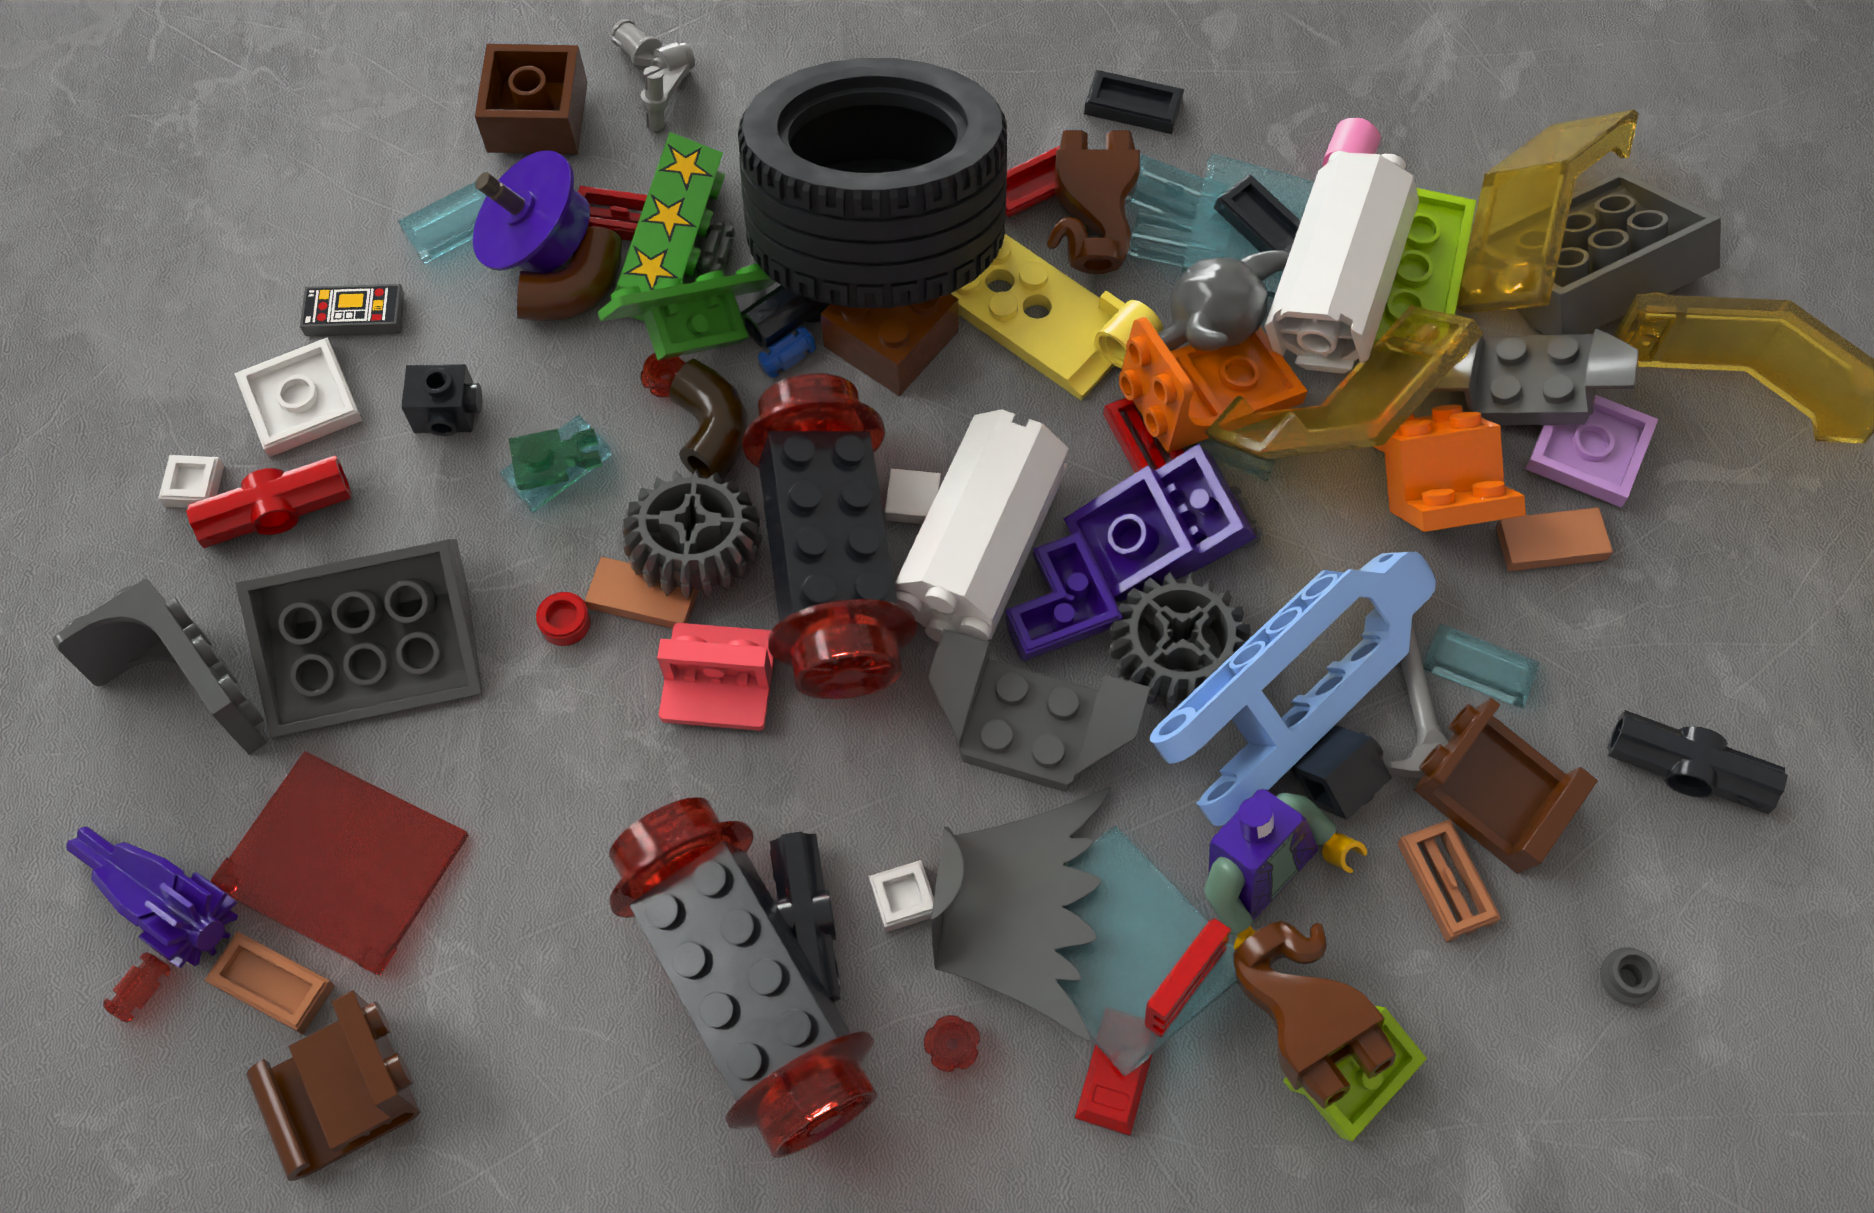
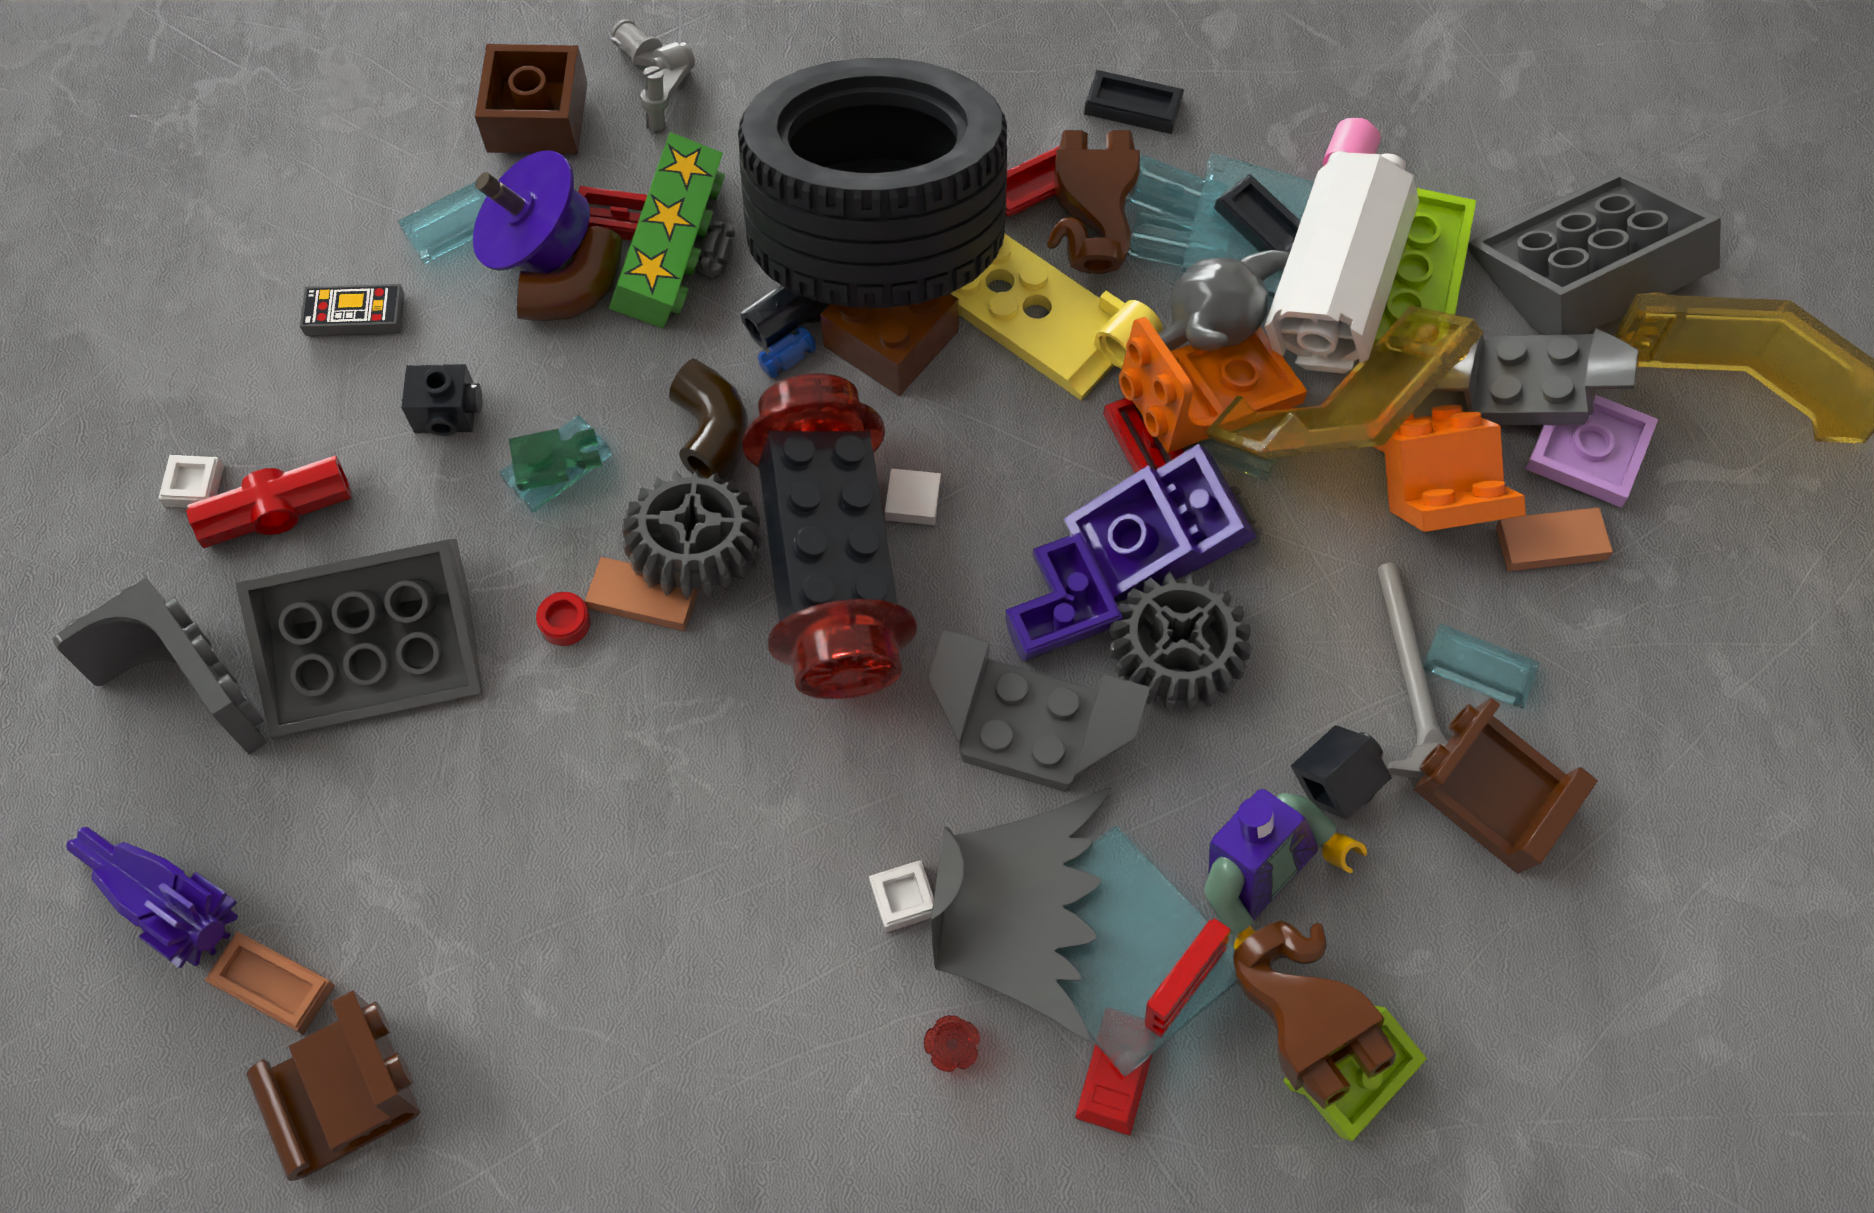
(136, 987): clear red piece -> none
(298, 397): white tile -> none
(340, 862): clear red piece -> none
(653, 371): clear red plate -> none
(690, 315): bright green bracket -> none
(715, 676): coral bracket -> none
(741, 975): brick -> none
(806, 903): black piece -> none
(981, 526): white brick -> none
(1396, 587): light blue piece -> none
(1443, 916): nougat tile -> none
(1527, 210): clear yellow windscreen -> none
(1640, 965): dark grey plate -> none
(1697, 762): black piece -> none

